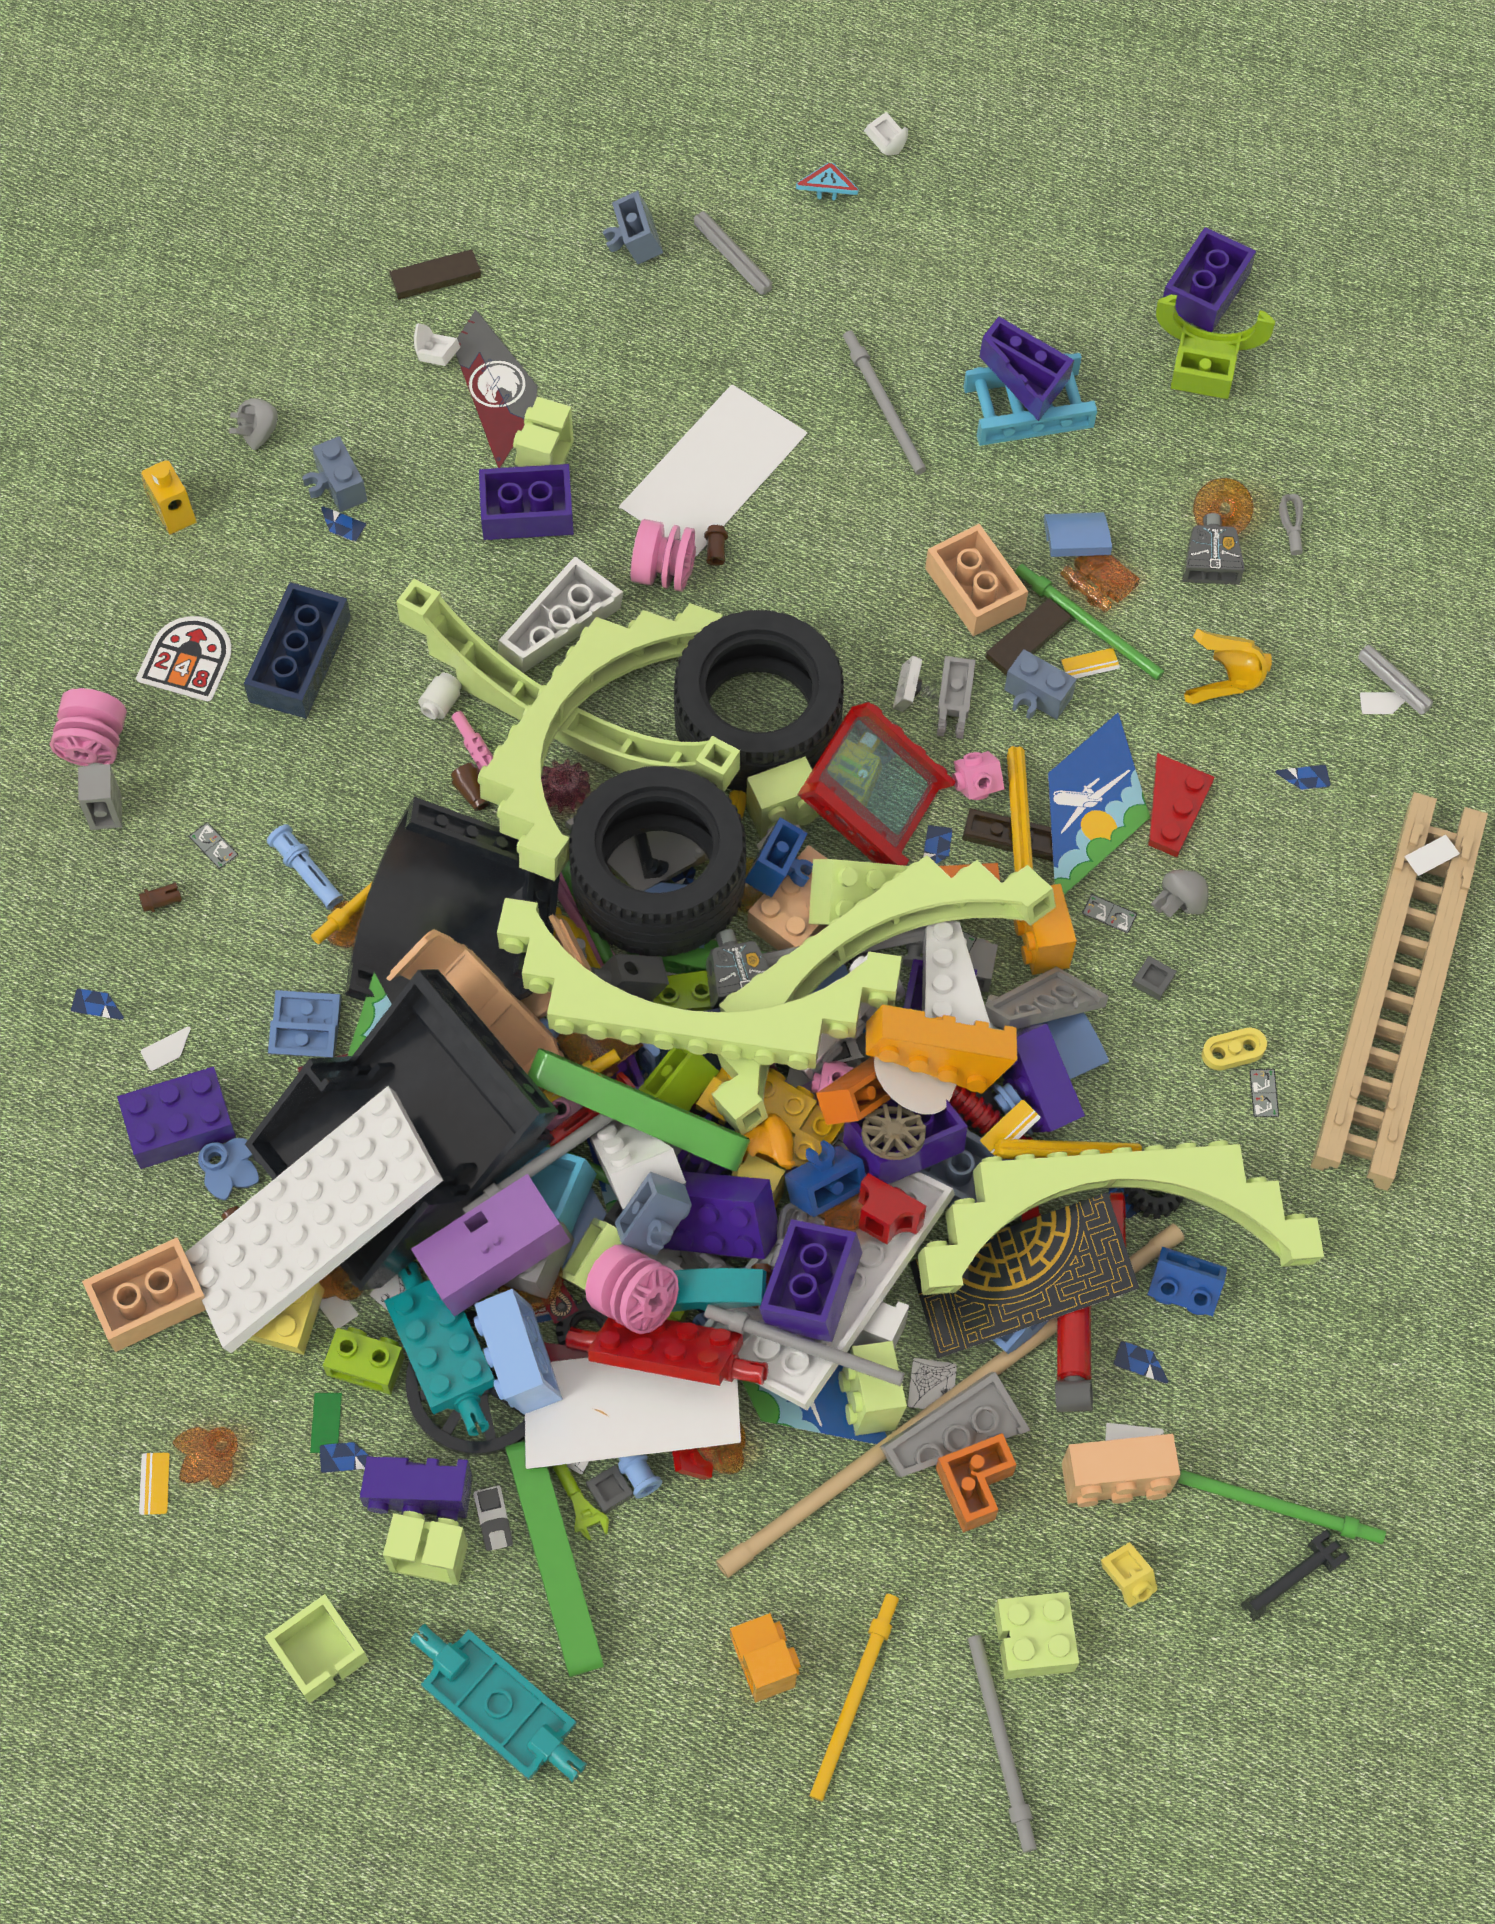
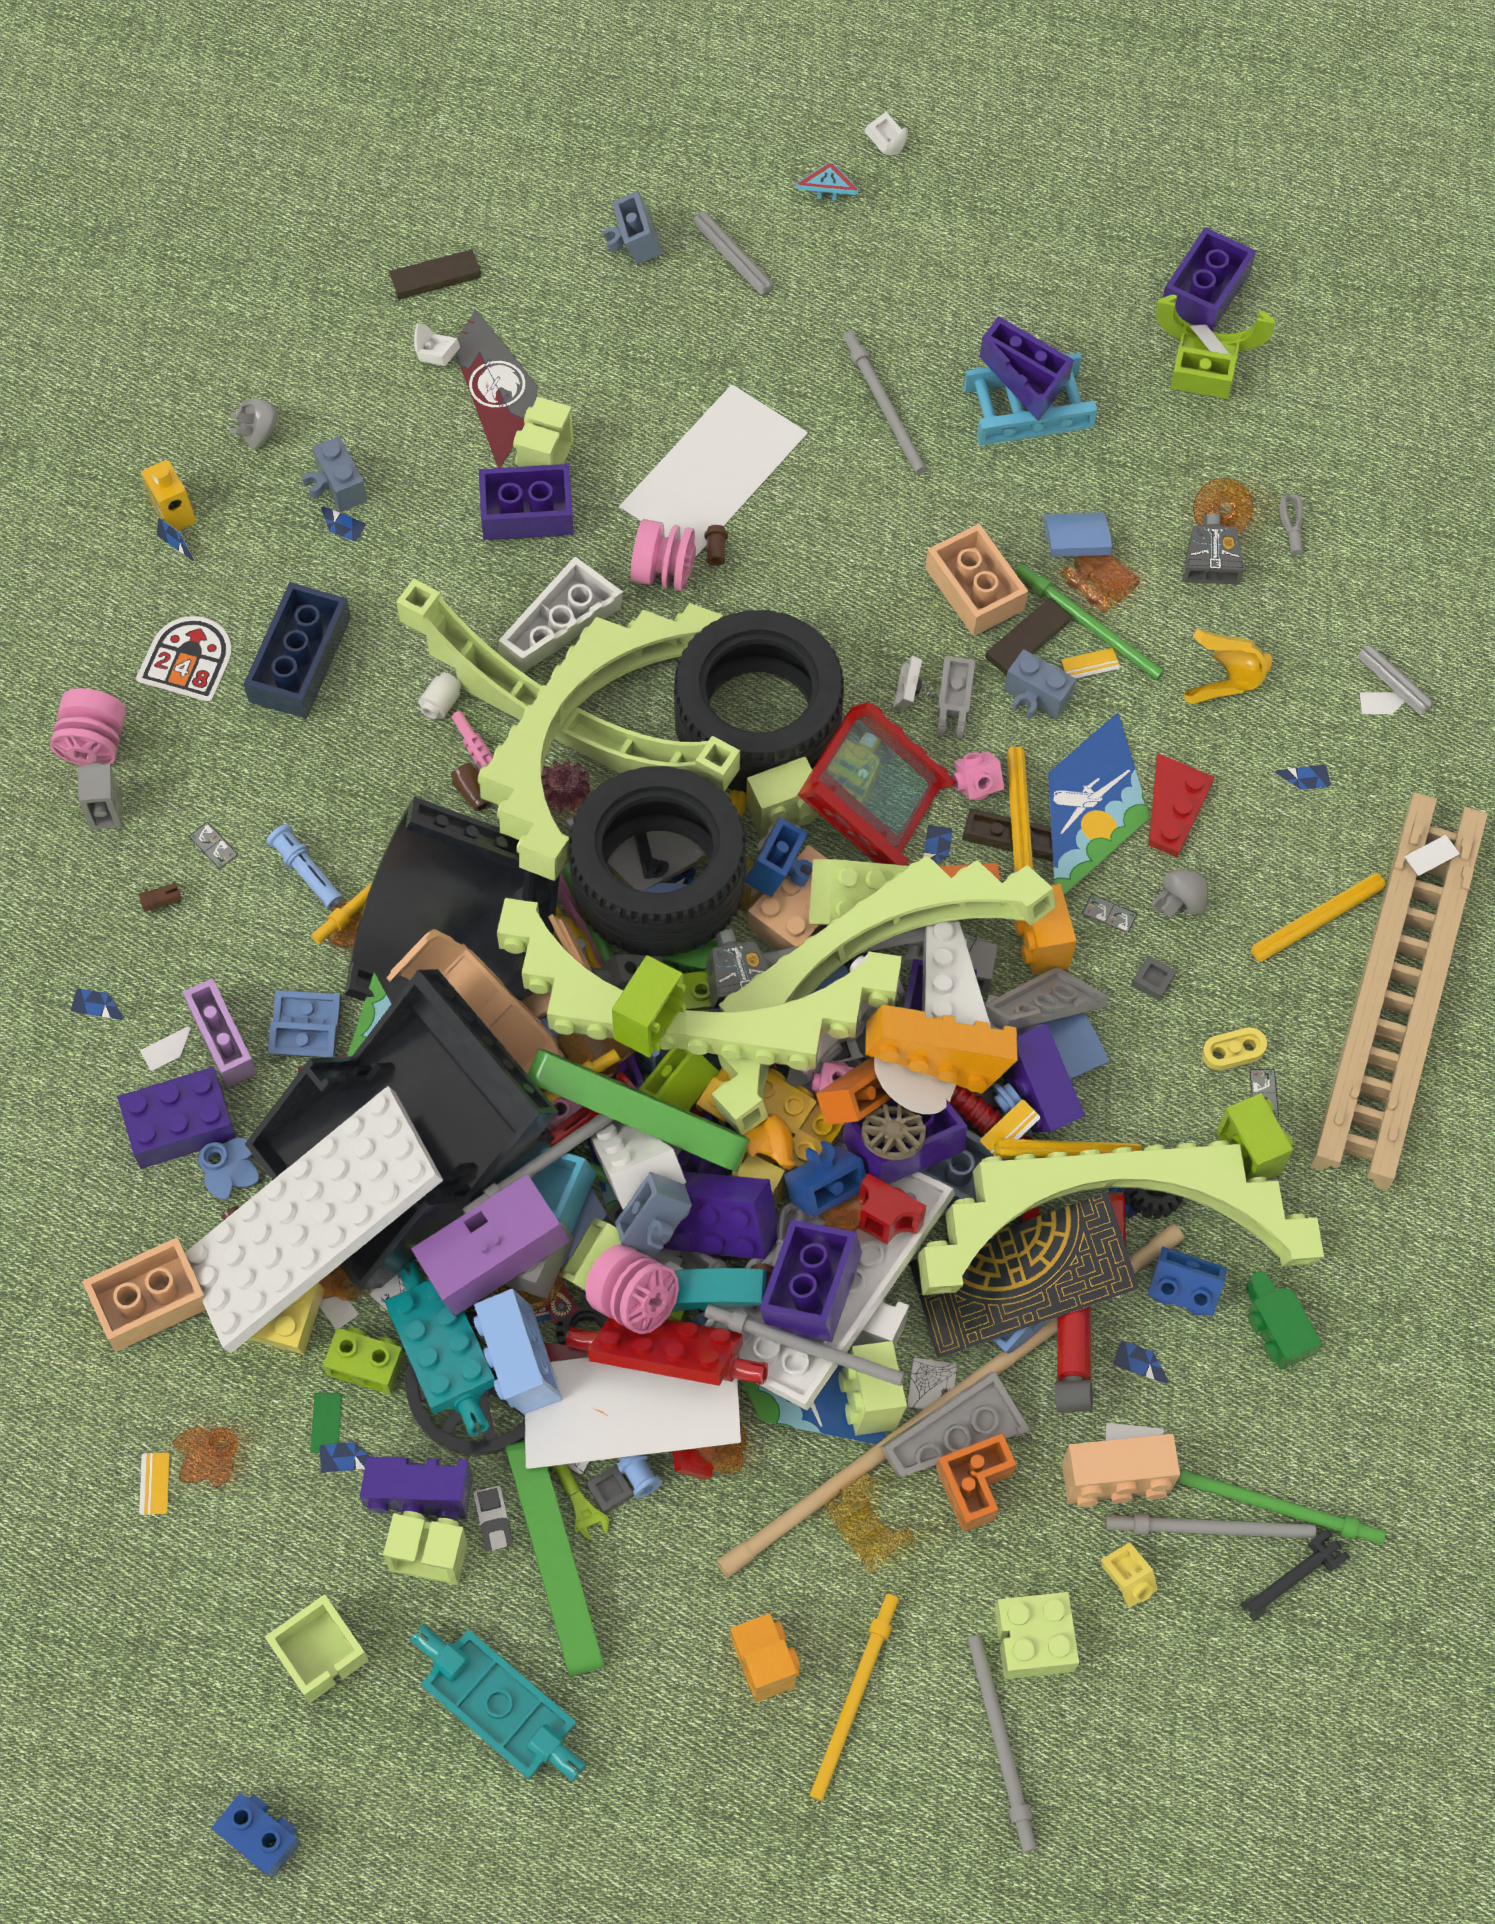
(173, 538): none -> sticker
(219, 1033): none -> lavender brick
(257, 1833): none -> blue brick
(648, 1006): none -> lime container
(863, 1526): none -> clear yellow piece
(1143, 1524): none -> light grey bar
(1209, 339): none -> white sticker
(1260, 1136): none -> lime container
(1281, 1322): none -> green hinge
(1318, 917): none -> yellow axle

